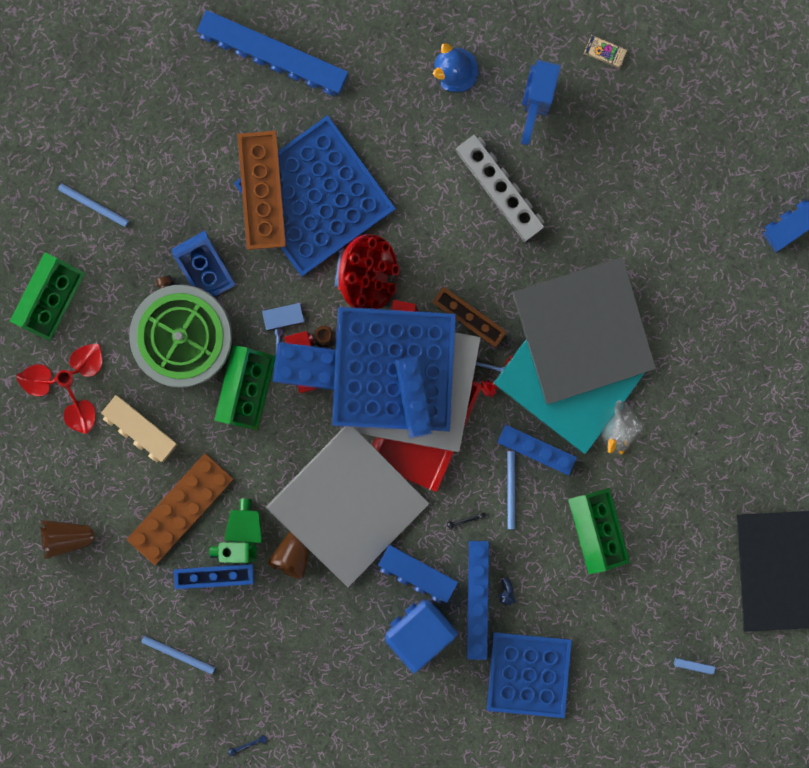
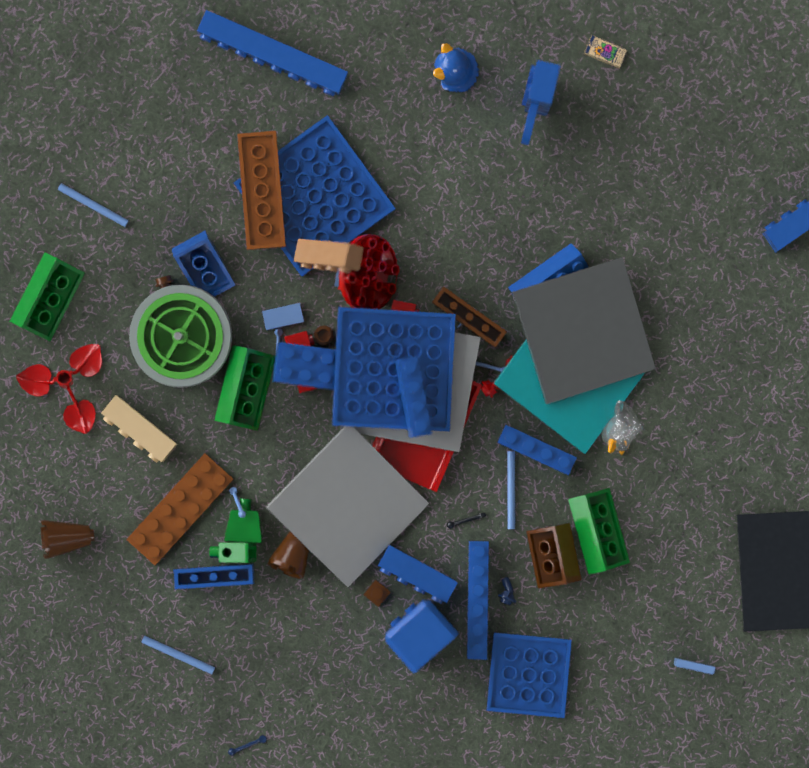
(233, 491): none -> medium blue hinge
(329, 255): none -> medium nougat brick
(377, 593): none -> reddish brown plate
(525, 230): light grey brick -> none
(554, 555): none -> reddish brown slope
(562, 263): none -> blue brick

